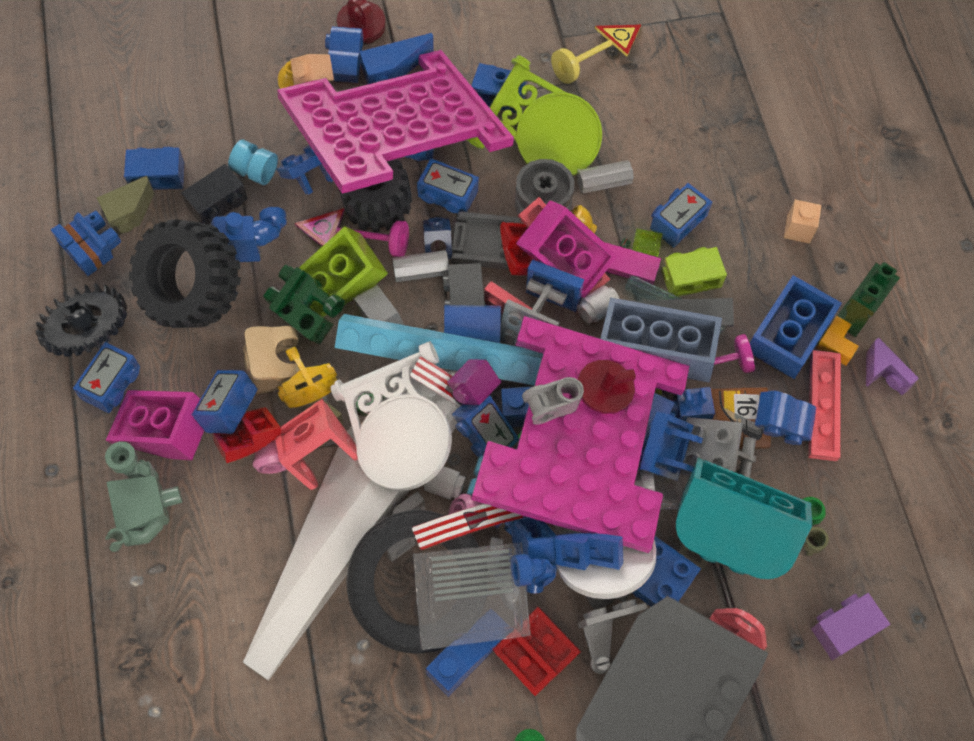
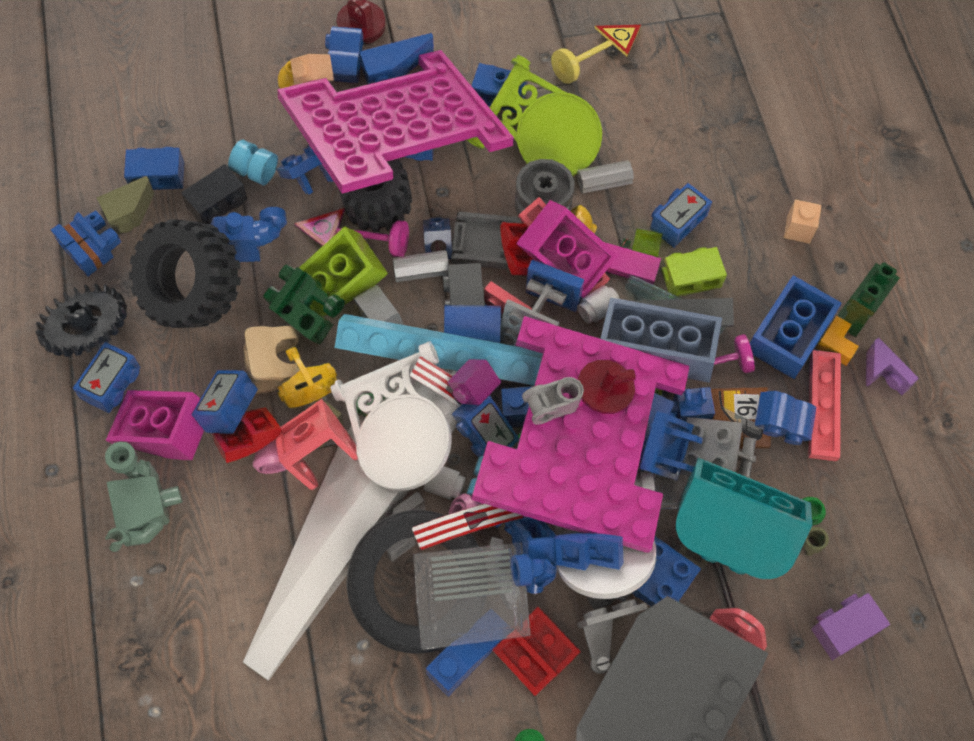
(447, 187): brick -> none

